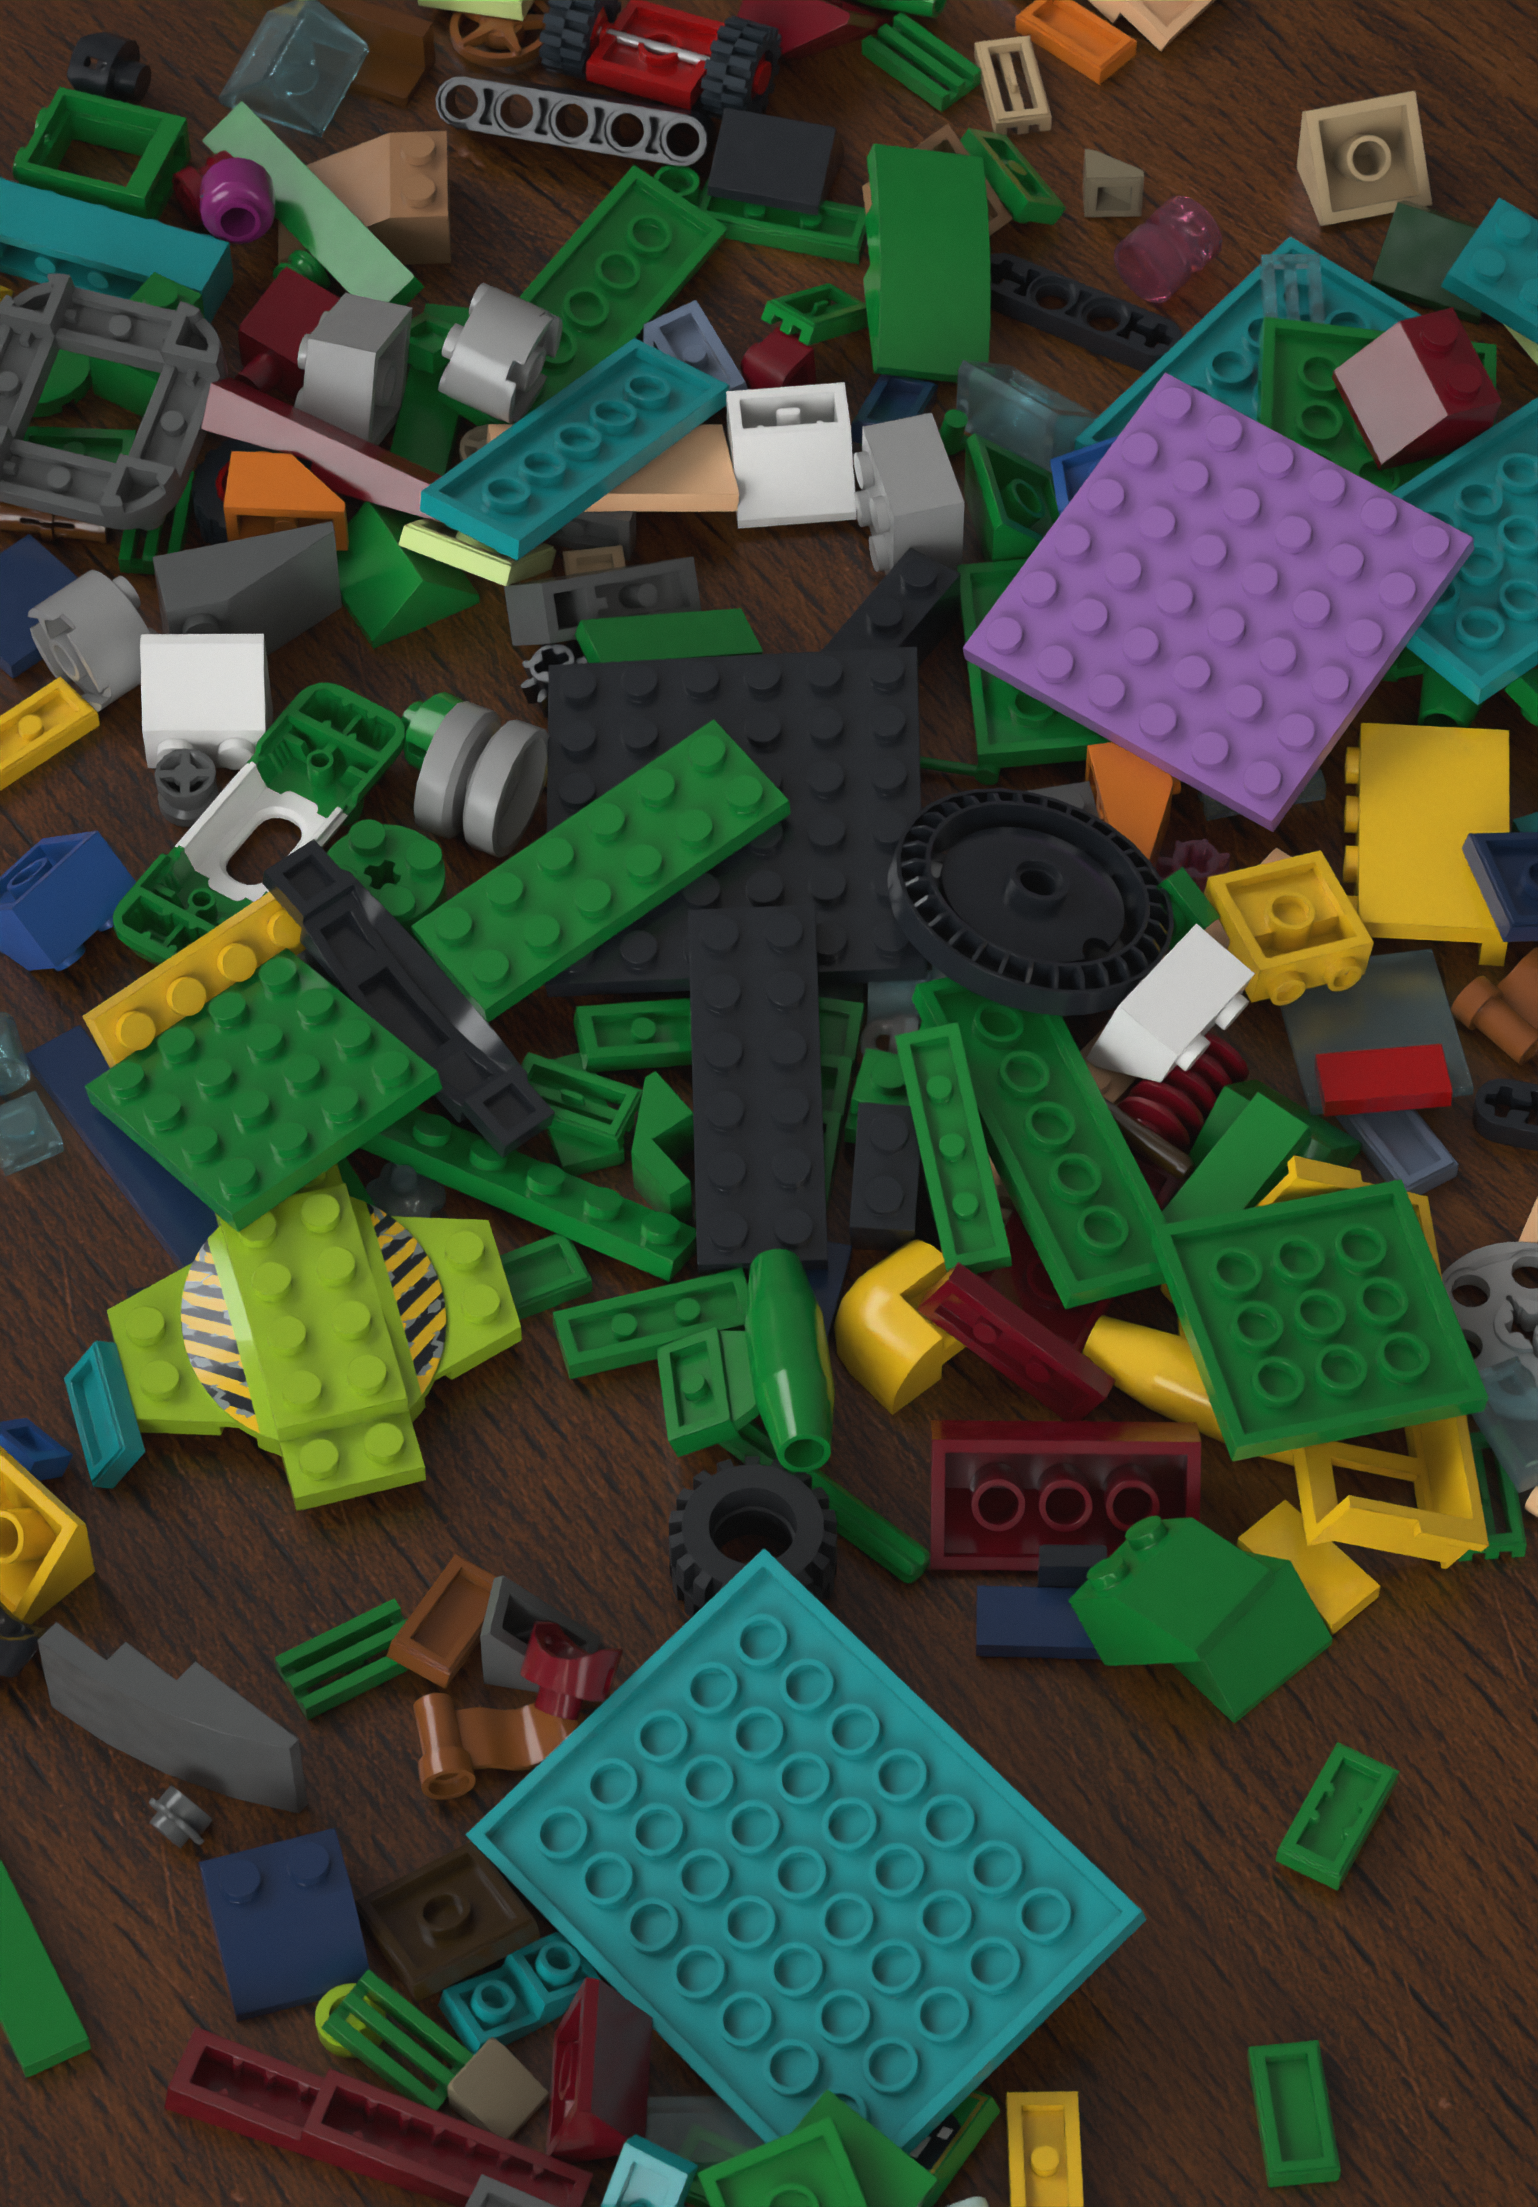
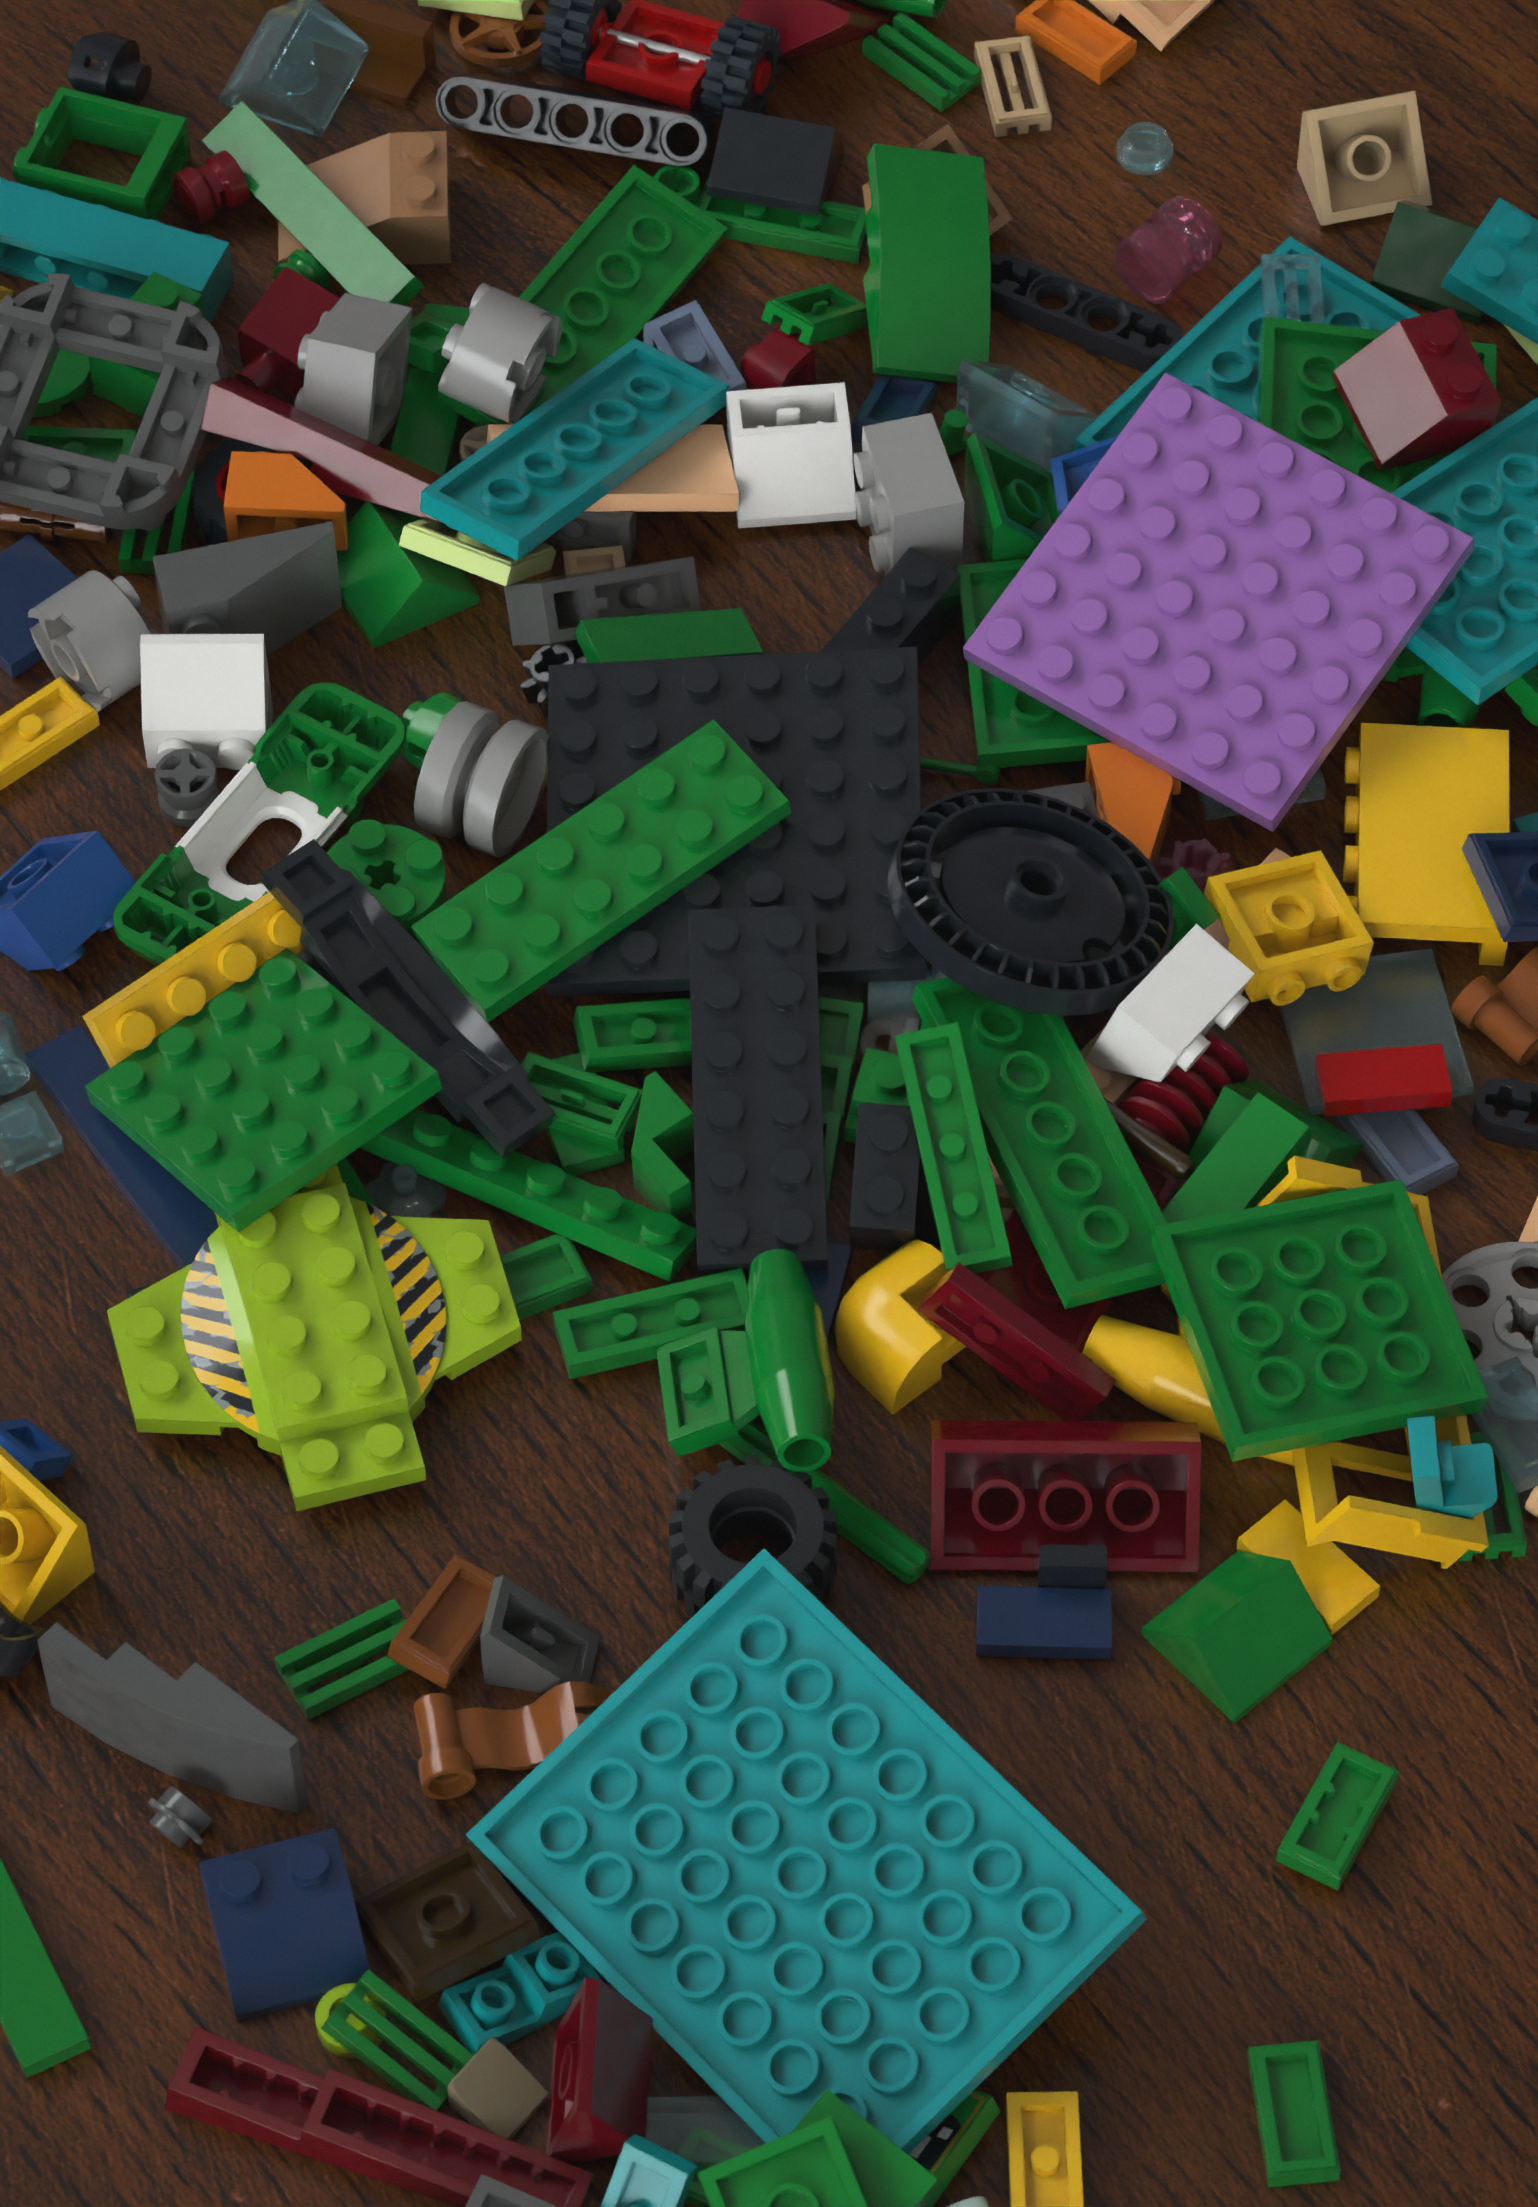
(104, 1414): teal tile -> none
(237, 200): magenta head -> none
(566, 1671): dark red piece -> none
(1013, 178): green plate -> none
(1111, 186): dark tan slope -> none
(1144, 149): none -> clear light blue plate
(1167, 1593): green slope -> none
(1449, 1477): none -> teal slope

